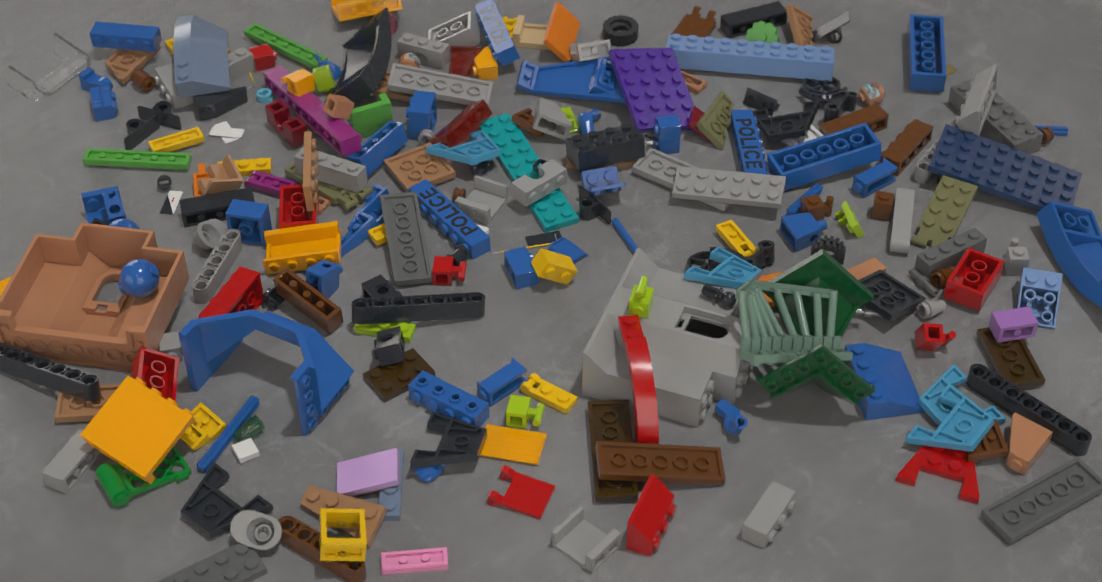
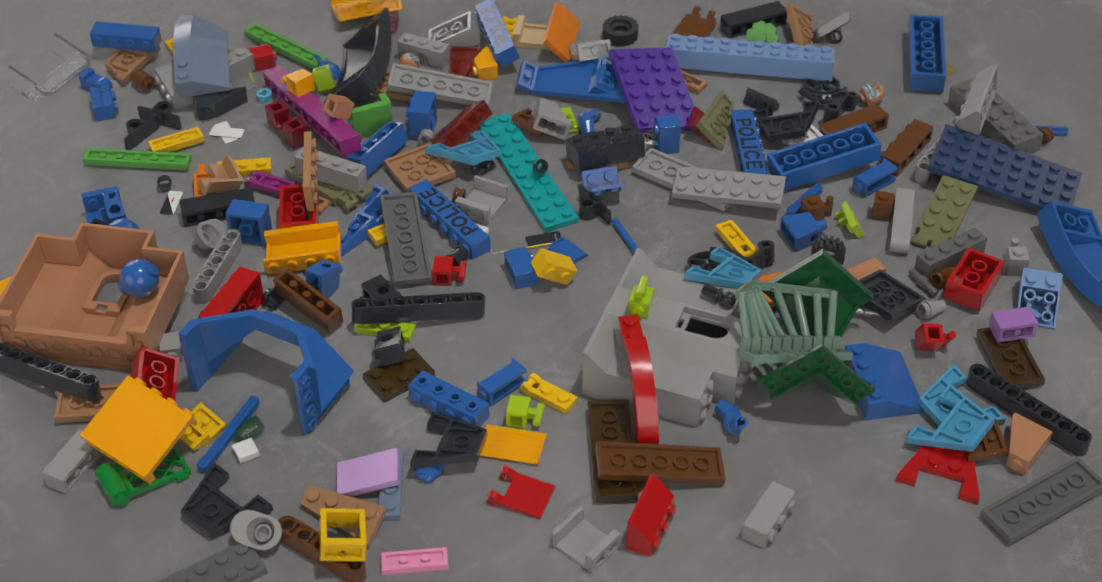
(529, 190): light grey arch -> none

